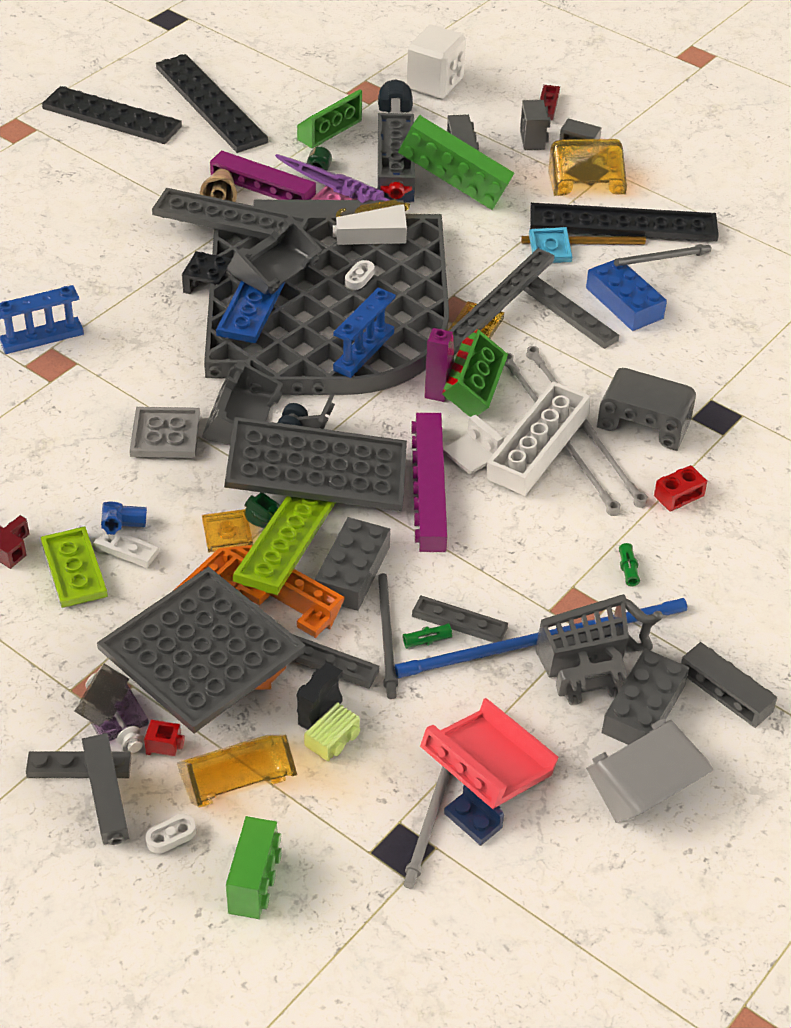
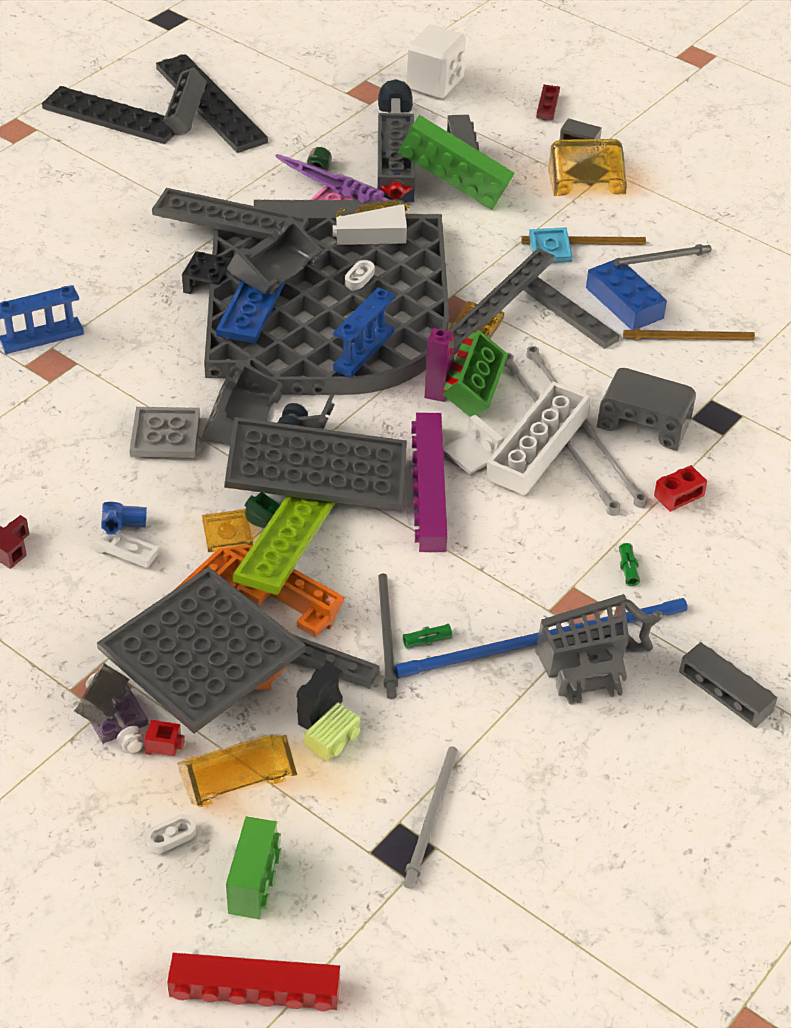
(70, 764): dark grey plate -> none
(73, 567): lime plate -> none
(105, 789): dark grey slope -> none
(185, 101): none -> dark grey brick
(220, 186): tan cone -> none
(254, 981): none -> red brick
(263, 178): magenta brick -> none
(331, 120): bright green slope -> none
(354, 560): dark grey brick -> none
(460, 619): dark grey tile -> none
(475, 816): dark blue bracket -> none
(490, 754): coral panel -> none
(534, 125): dark grey brick -> none
(625, 221): black plate -> none
(637, 334): none -> pearl gold bar
(644, 697): dark grey brick -> none
(647, 770): light grey windscreen -> none

